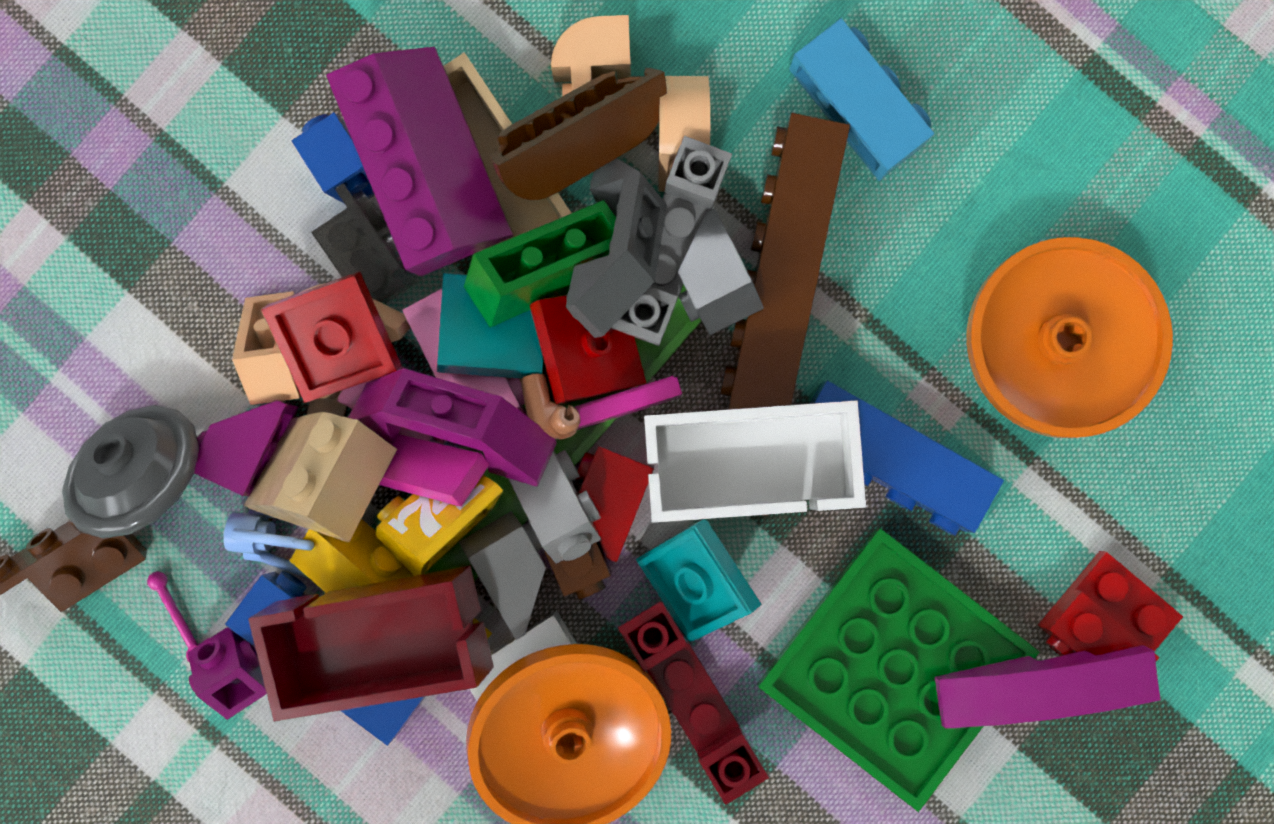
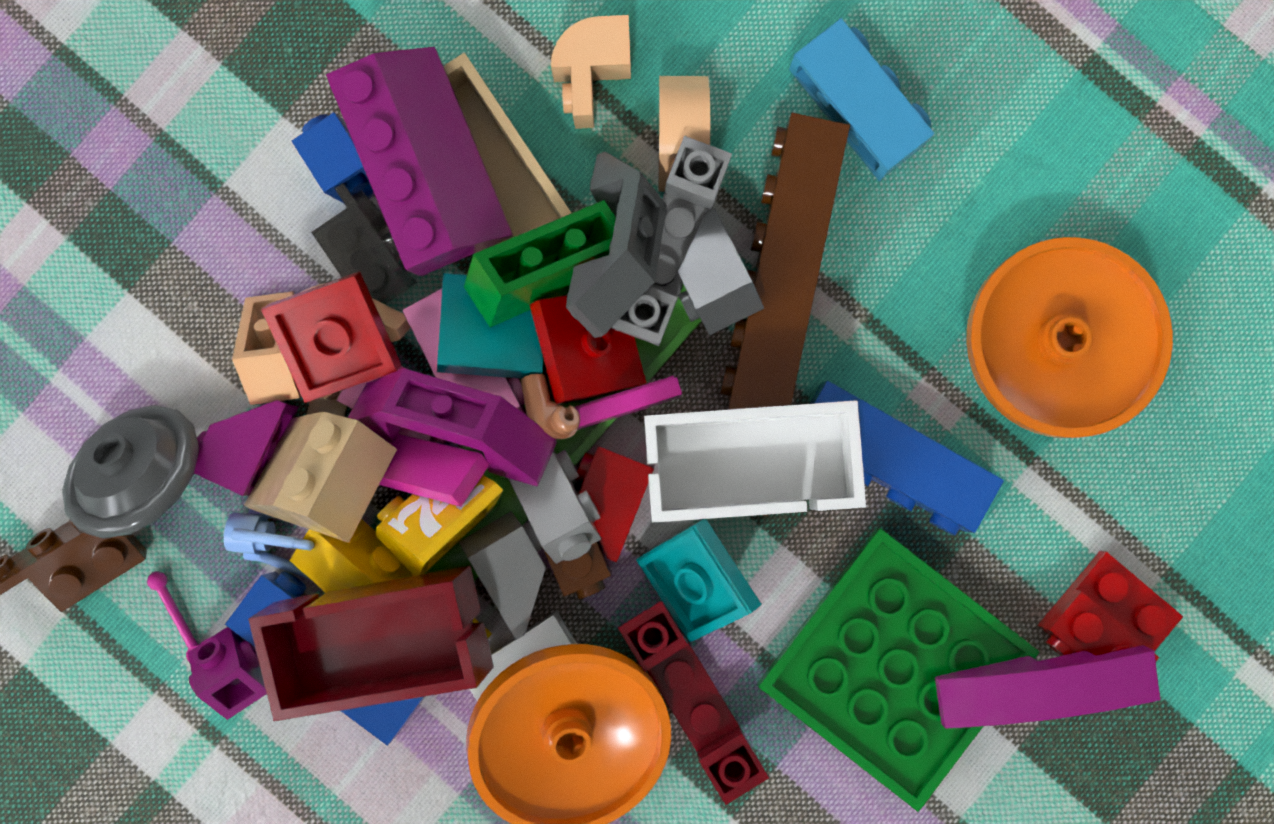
(578, 133): reddish brown brick -> none

